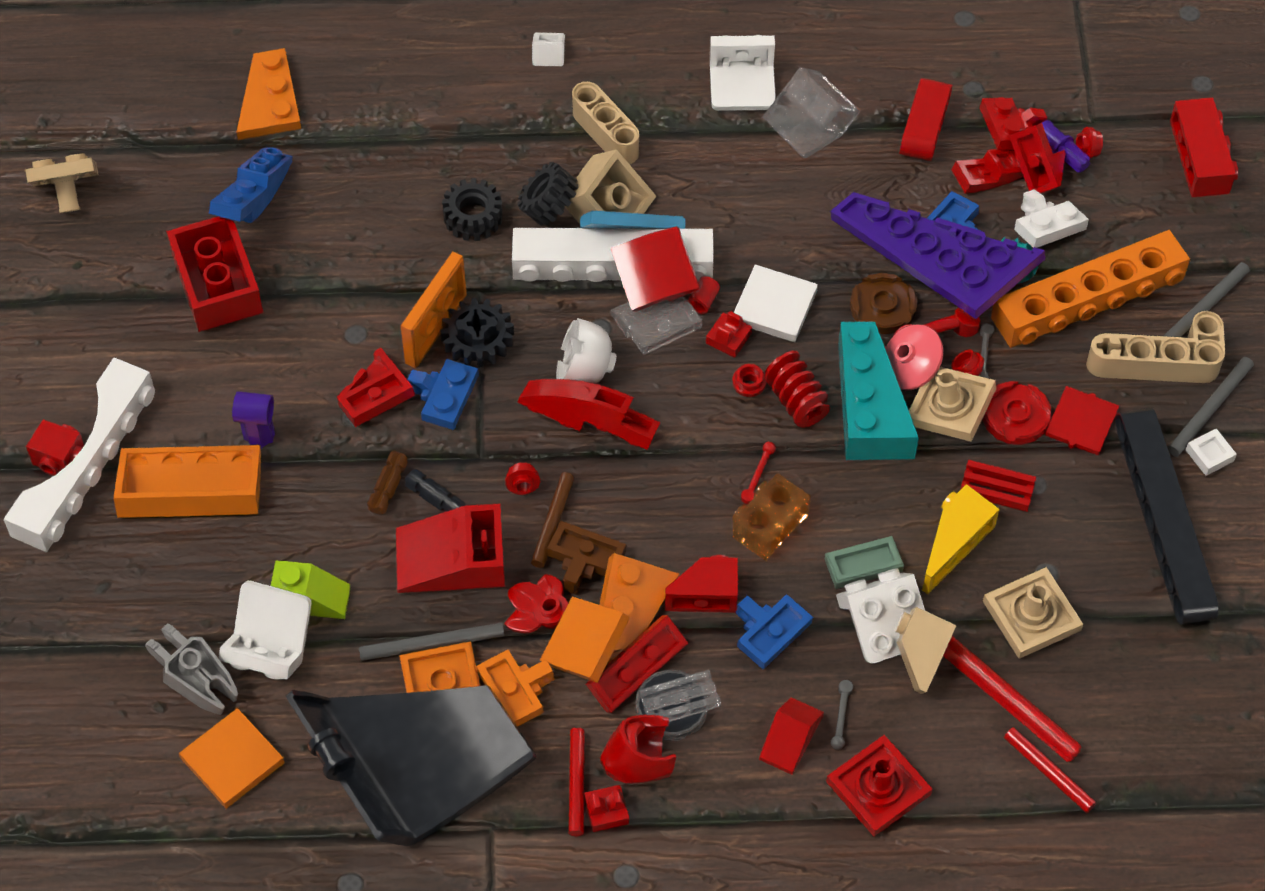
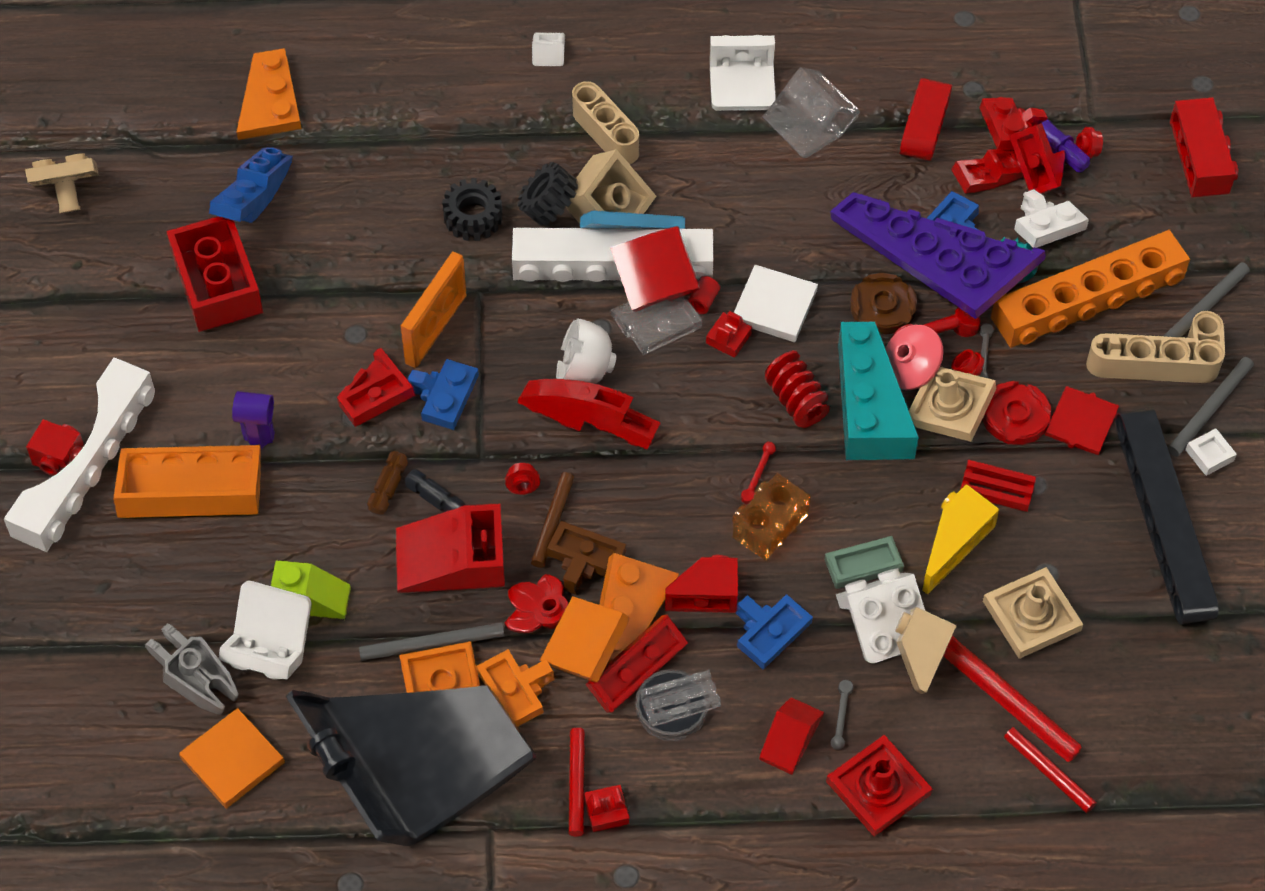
(460, 335): black gear -> none
(636, 751): red piece -> none
(749, 372): red plate -> none

